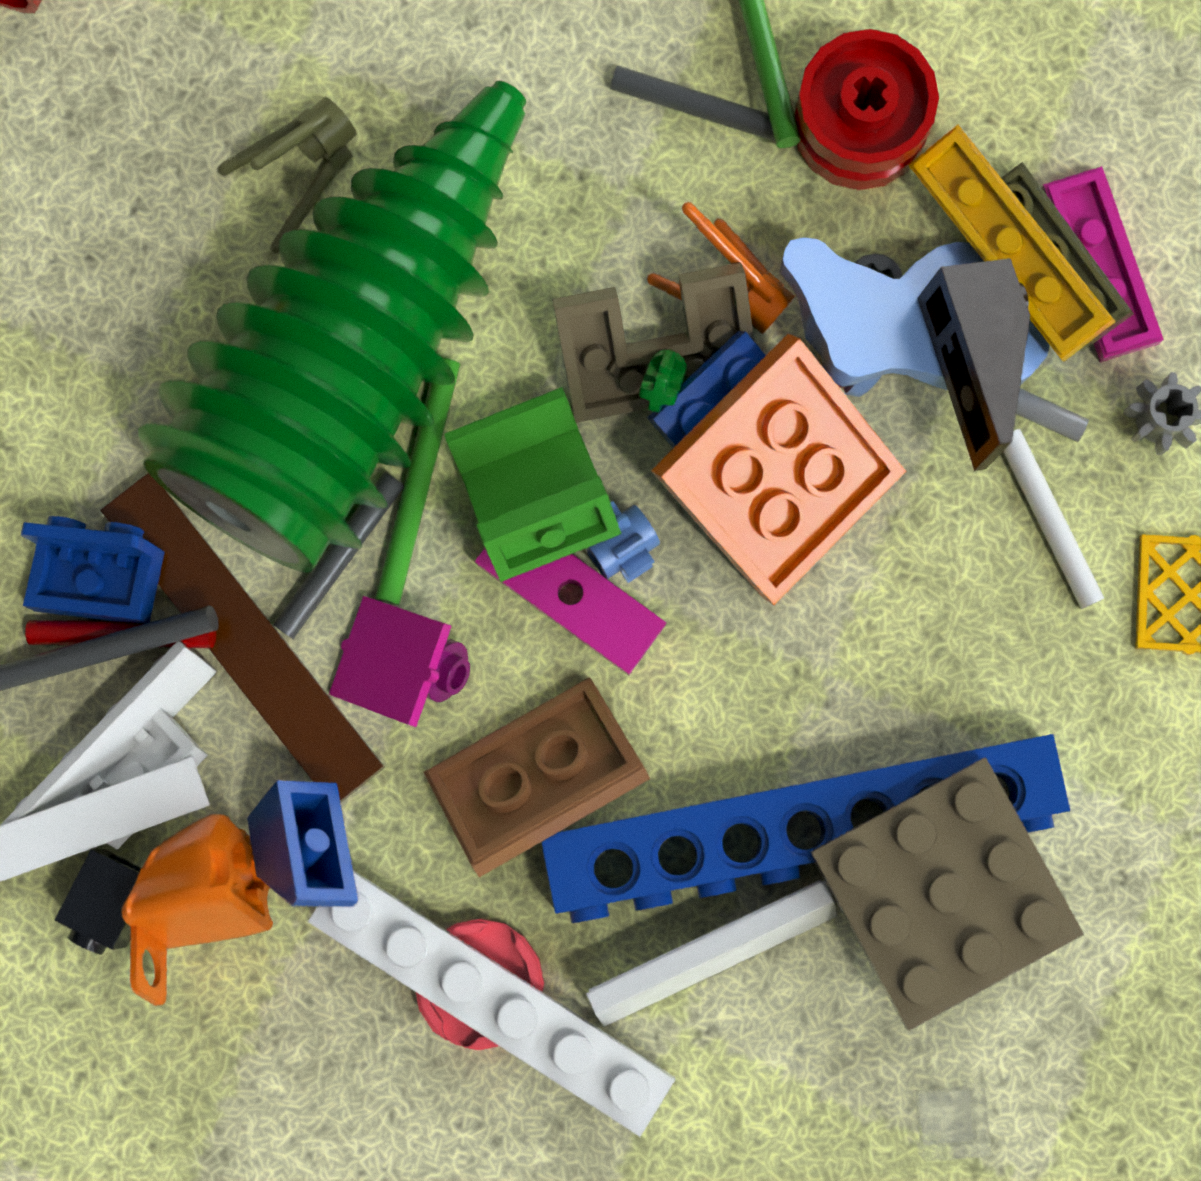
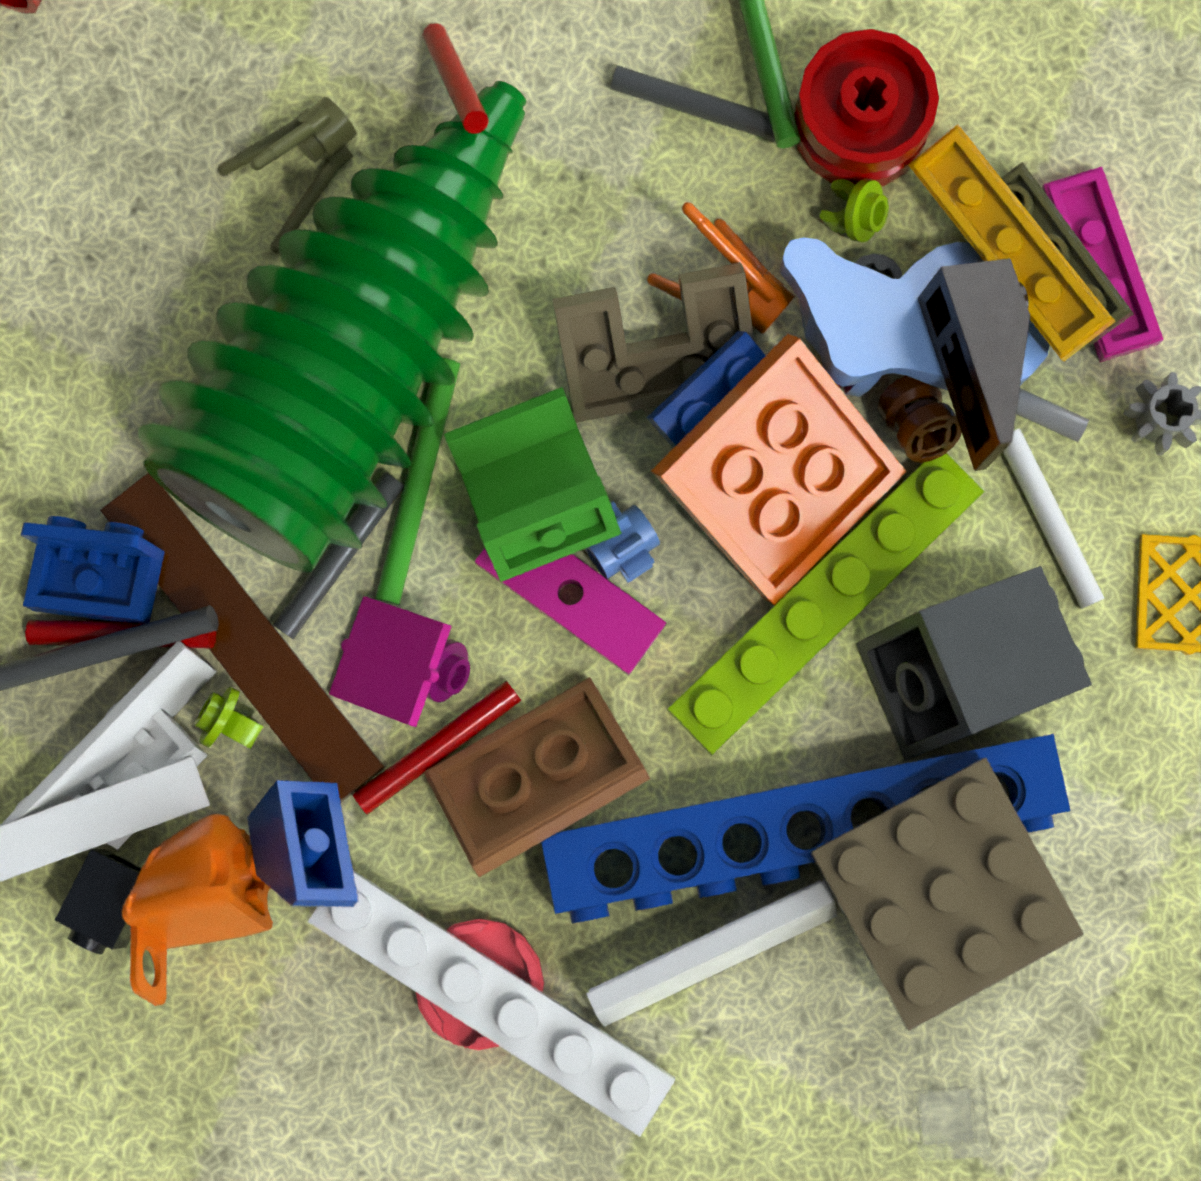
(220, 717): none -> lime plate
(436, 747): none -> red bar
(455, 78): none -> red bar
(663, 379): green piece -> none
(824, 602): none -> lime plate
(863, 213): none -> lime plate
(921, 419): none -> reddish brown wheel
(973, 662): none -> dark grey slope

